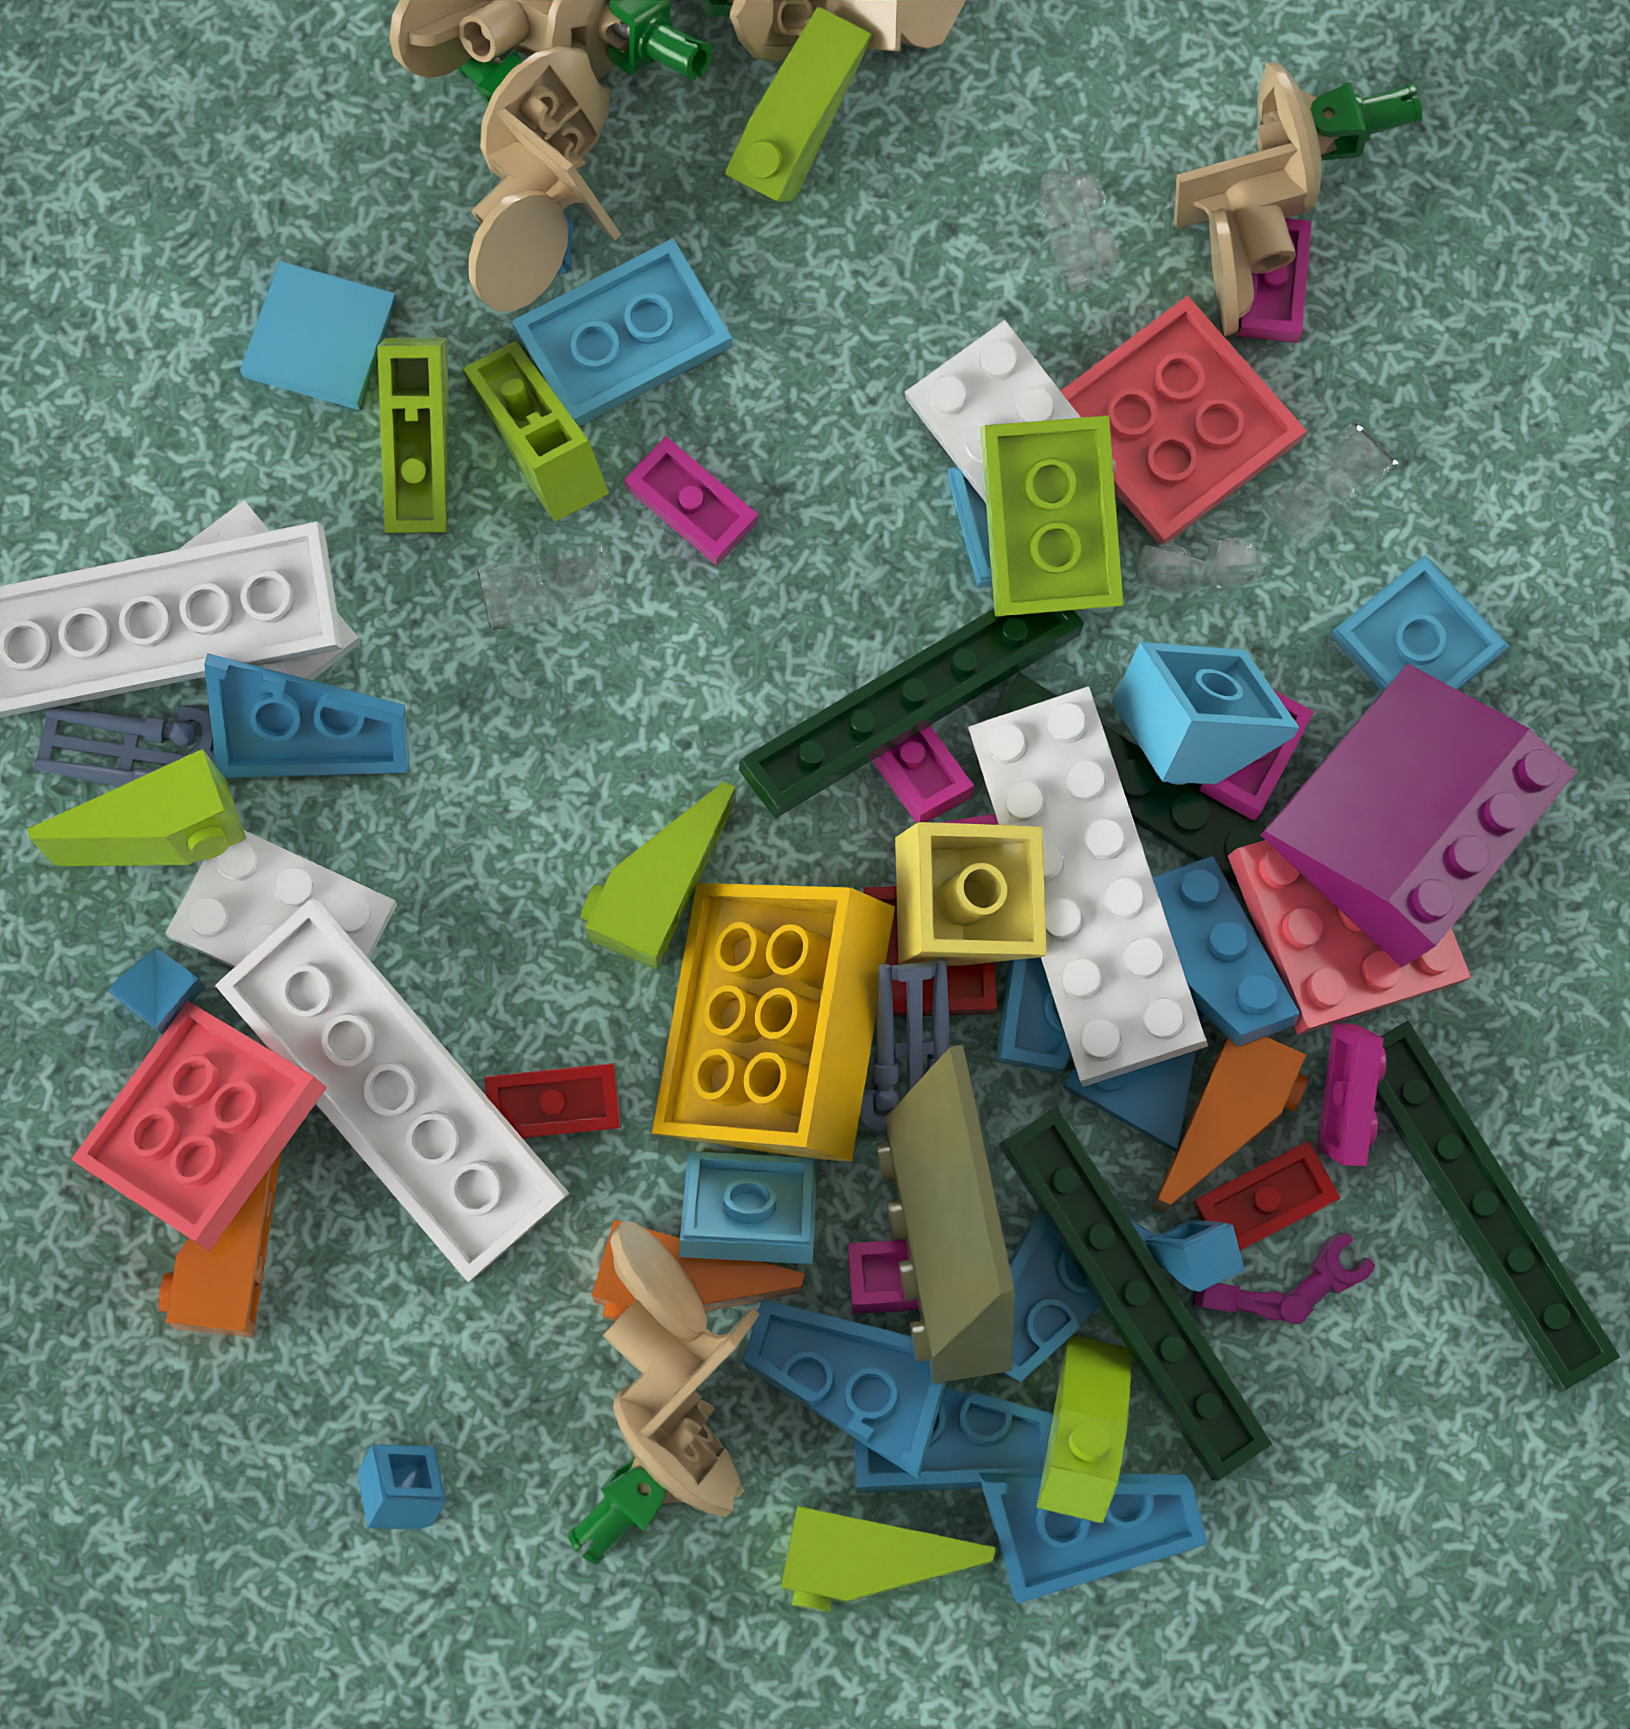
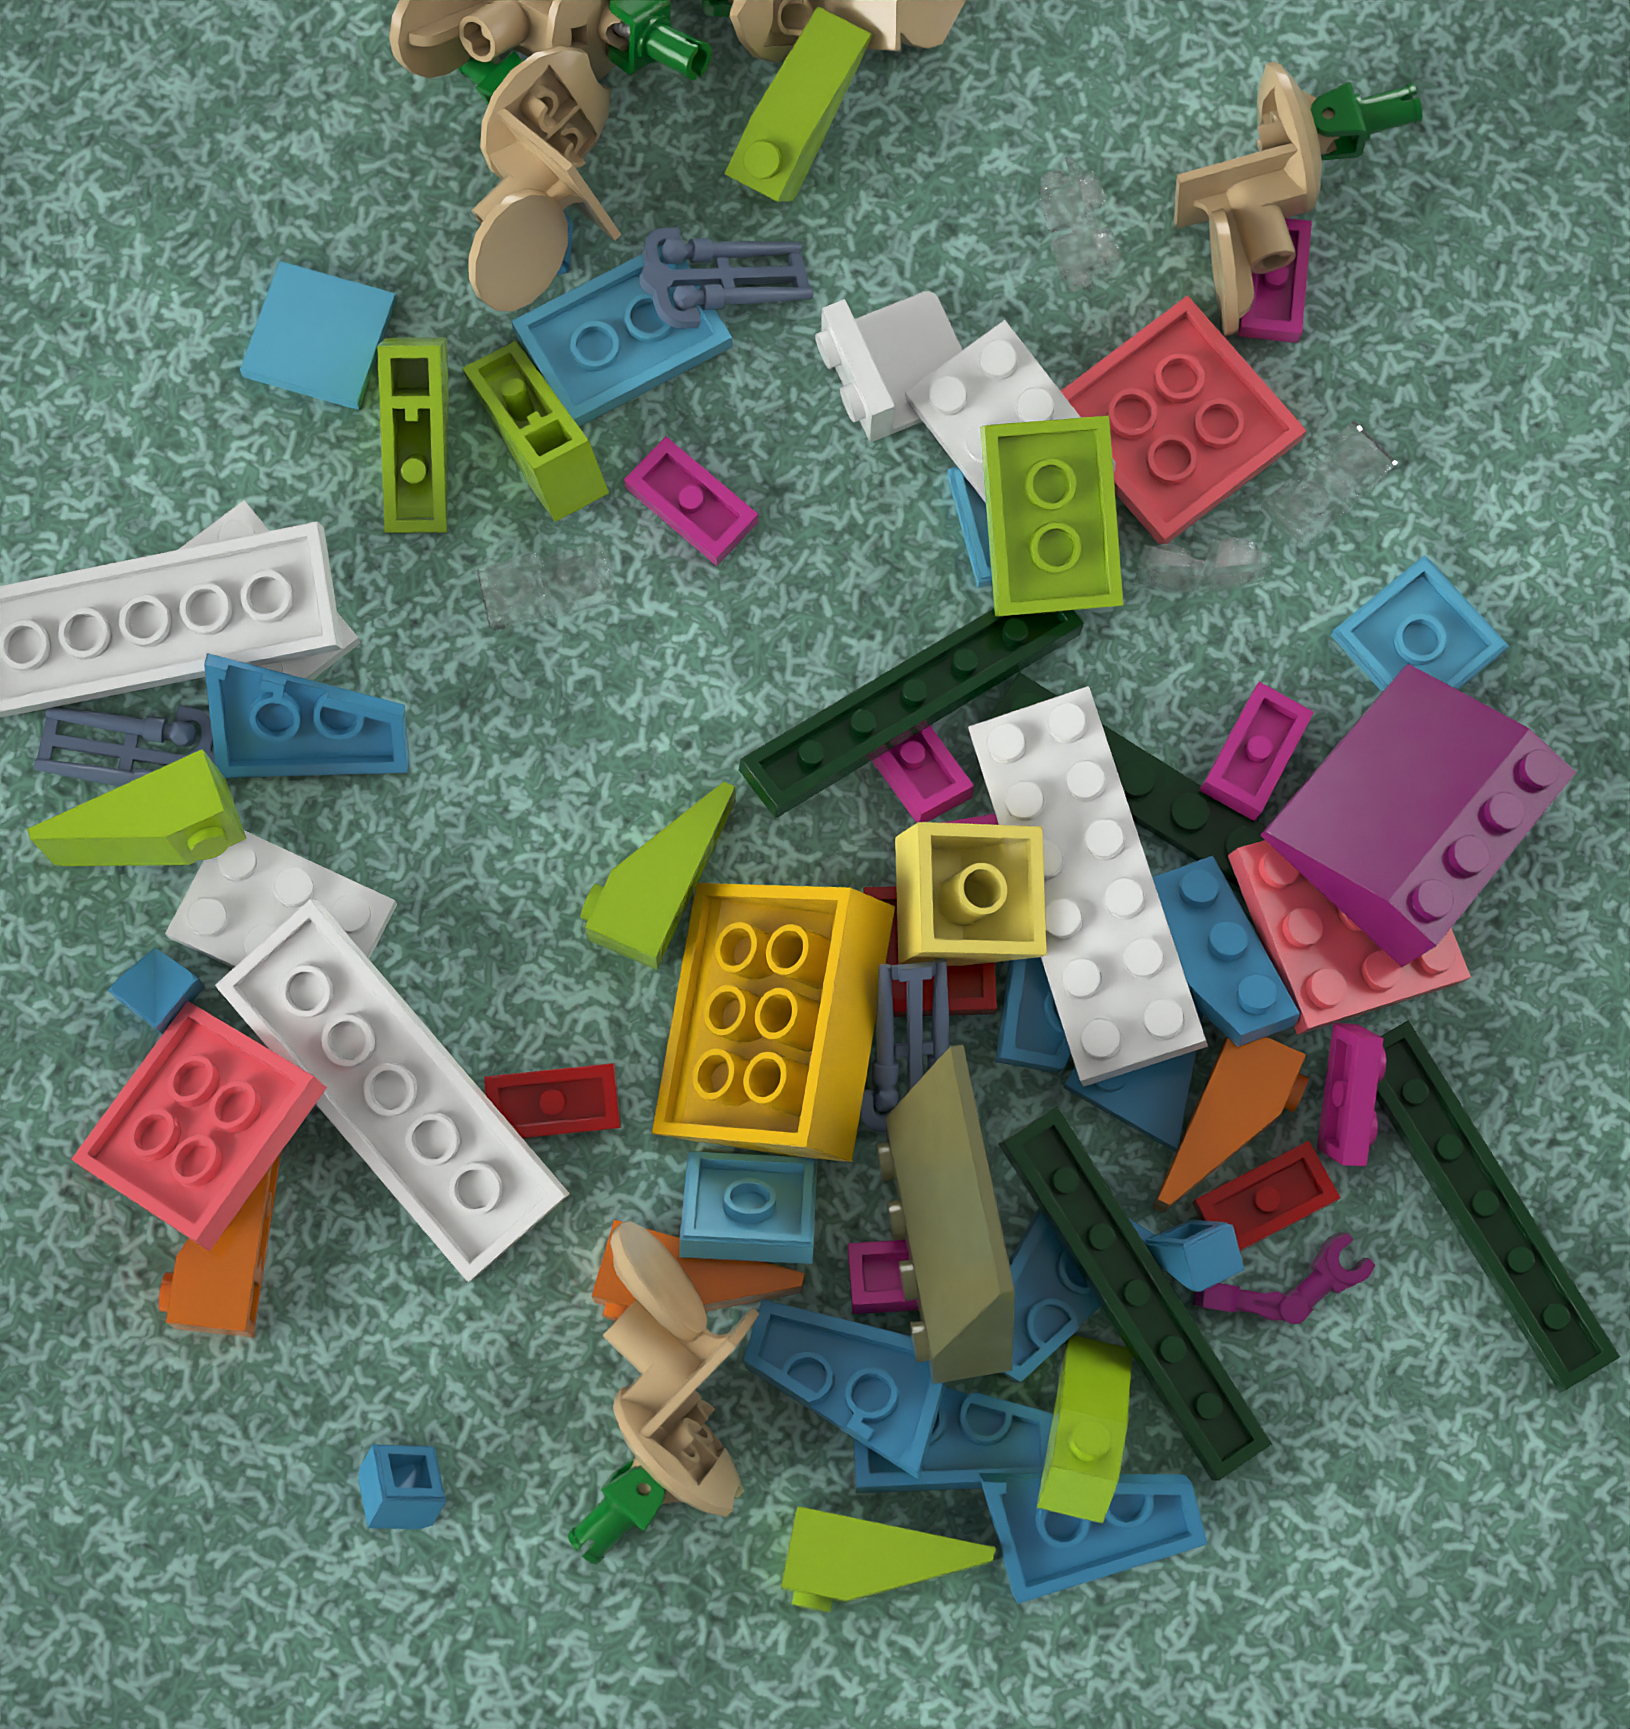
(717, 283): none -> sand blue piece
(884, 357): none -> white bracket
(1200, 711): medium azure slope -> none

